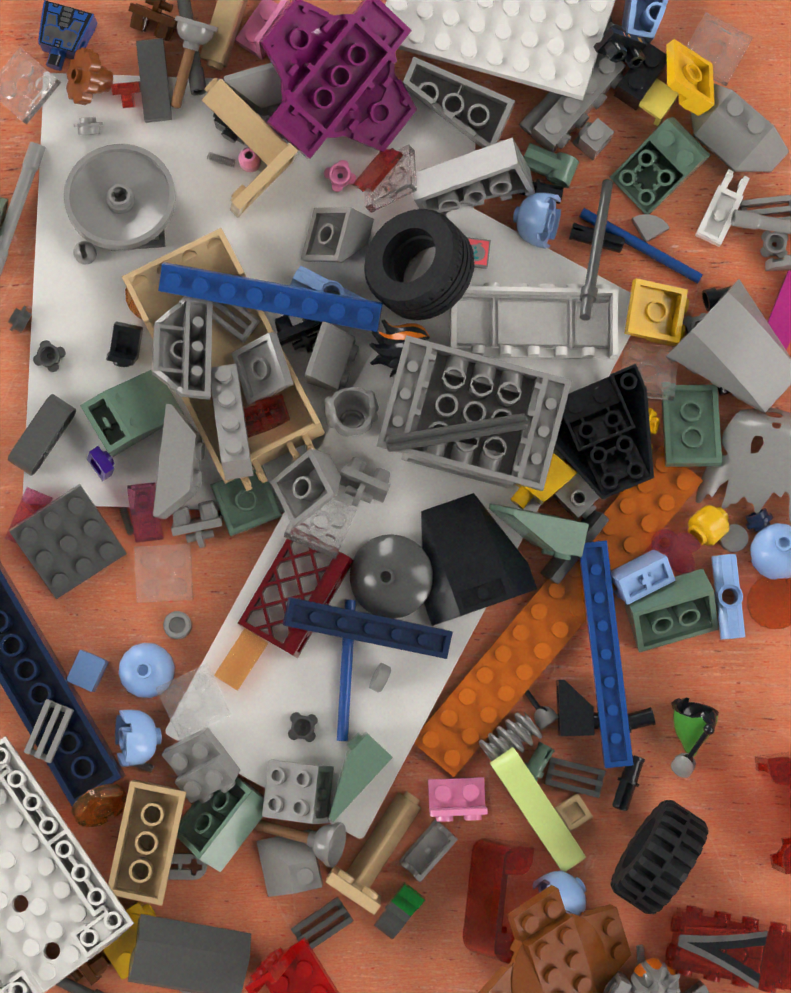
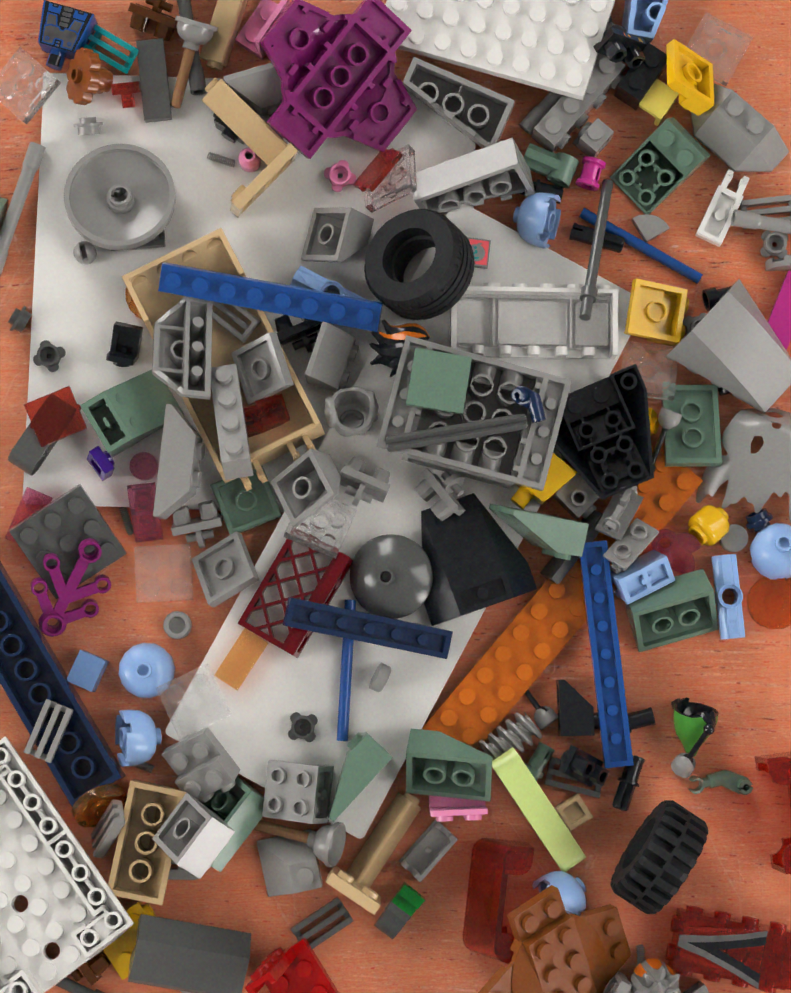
(55, 416): none -> clear red piece
(69, 592): none -> magenta plant
(95, 39): none -> teal tile
(108, 828): none -> light grey tile
(143, 466): none -> clear pink tile
(193, 836): none -> light grey slope
(225, 569): none -> light grey plate
(433, 485): none -> light grey hips
(438, 381): none -> sand green tile
(446, 767): none -> sand green slope
(529, 400): none -> dark blue arm
(583, 767): none -> black hips
(590, 173): none -> dark pink bush
(619, 513): none -> light grey hinge
(632, 544): none -> light grey hinge
(668, 420): none -> light grey hinge
(723, 778): none -> sand green arm

